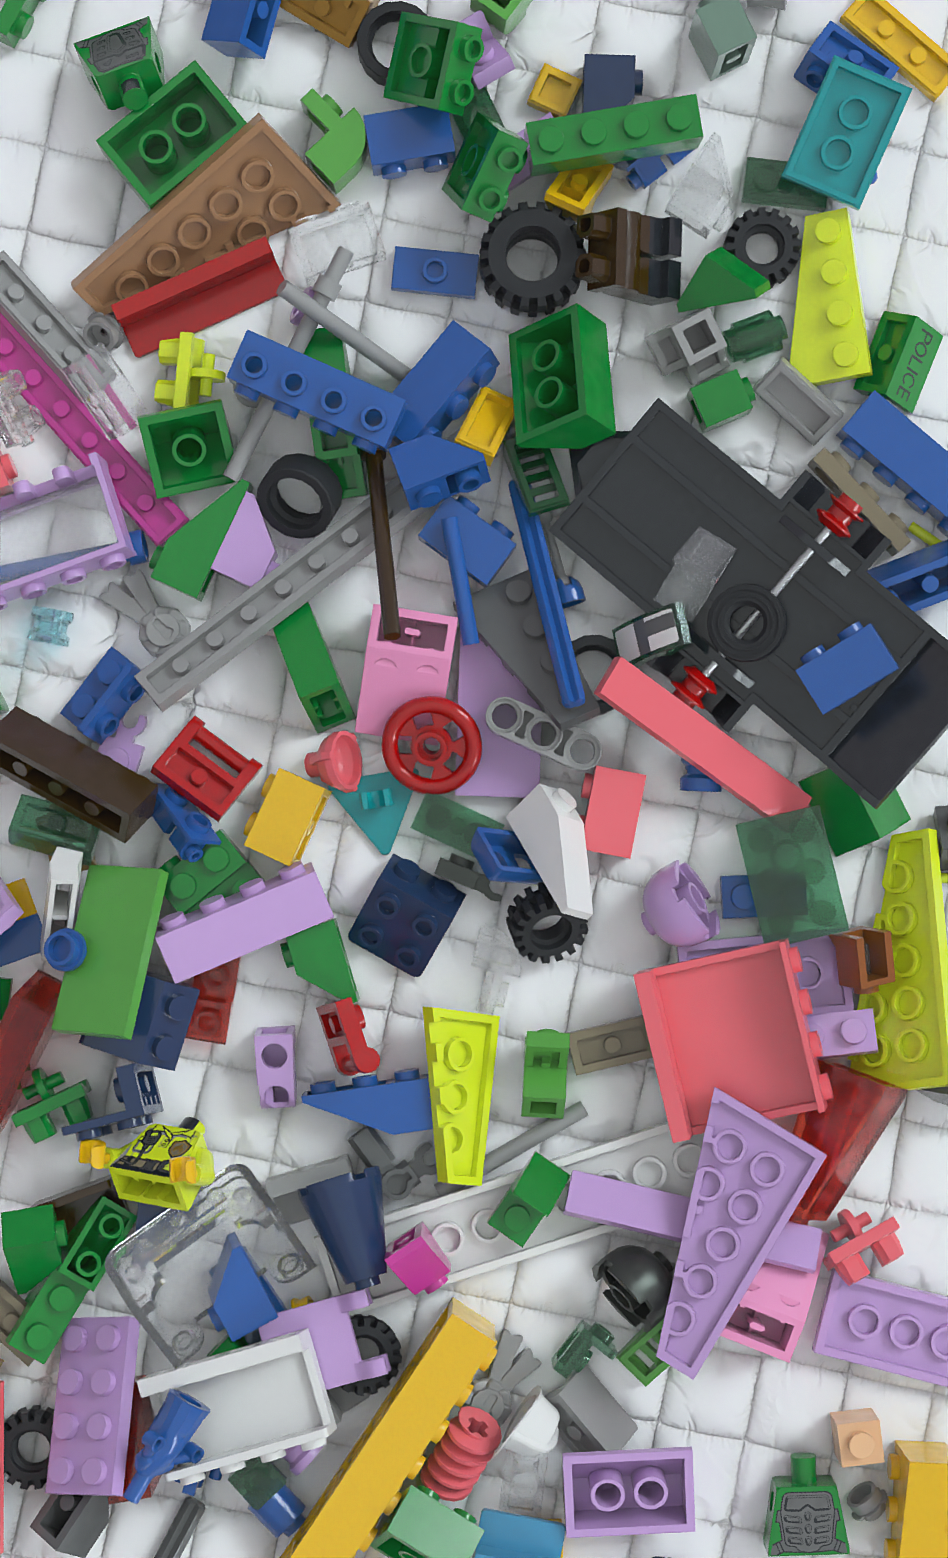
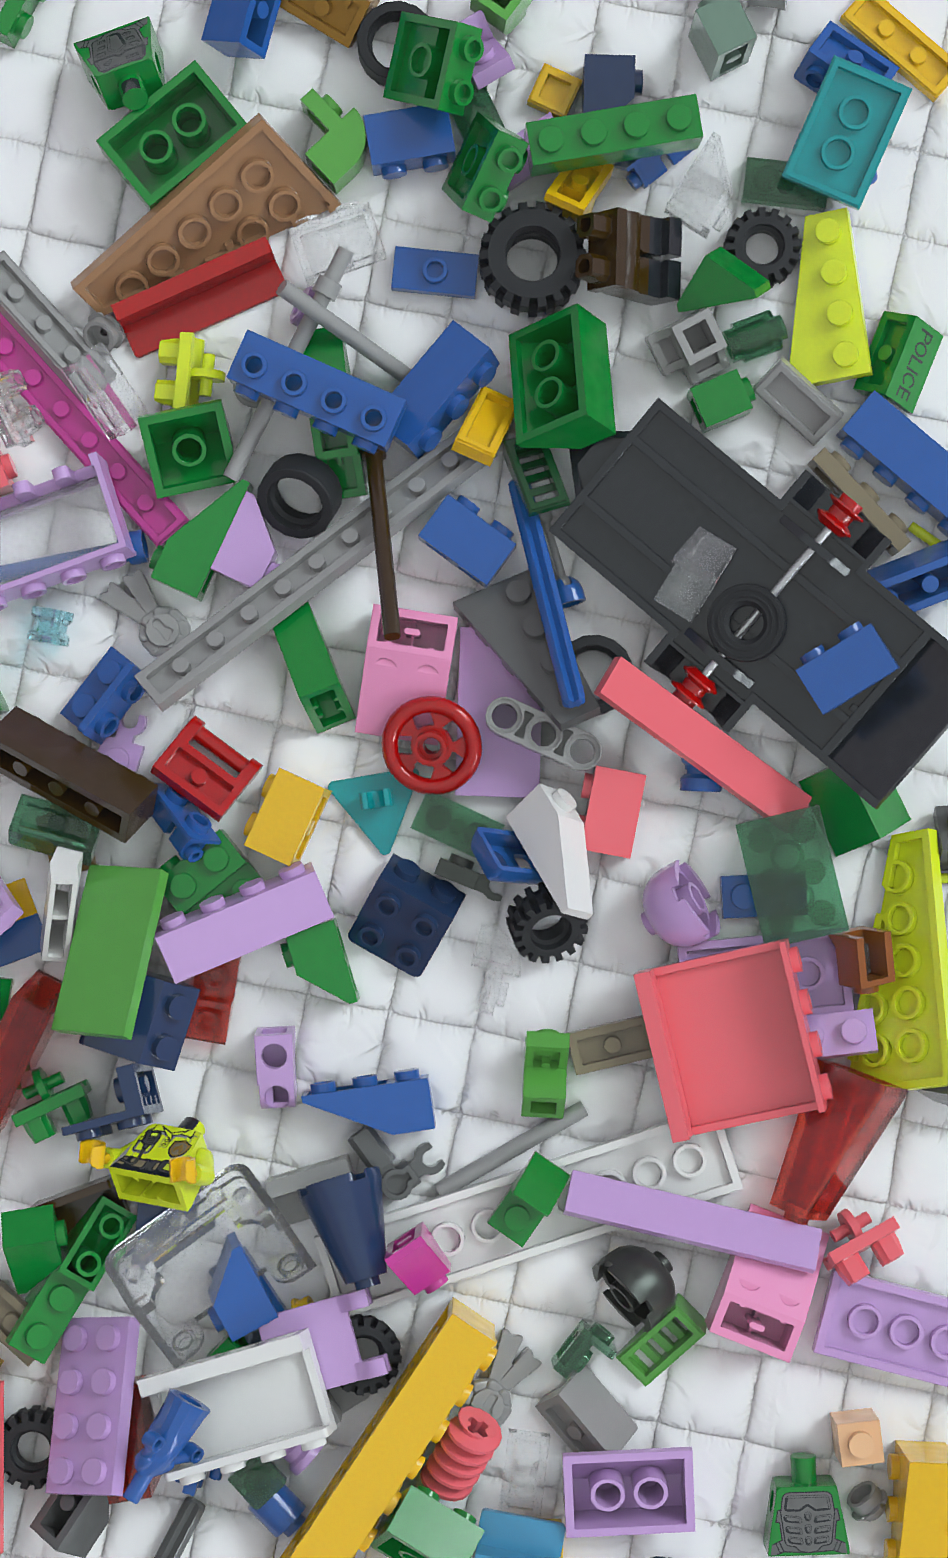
(65, 949): blue plate -> none
(337, 762): coral piece -> none
(343, 1031): red plate -> none
(437, 469): blue slope -> none
(460, 580): blue bar -> none
(460, 1084): neon yellow wing -> none
(532, 1426): white piece -> none
(653, 634): slope -> none
(738, 1206): lavender wing -> none

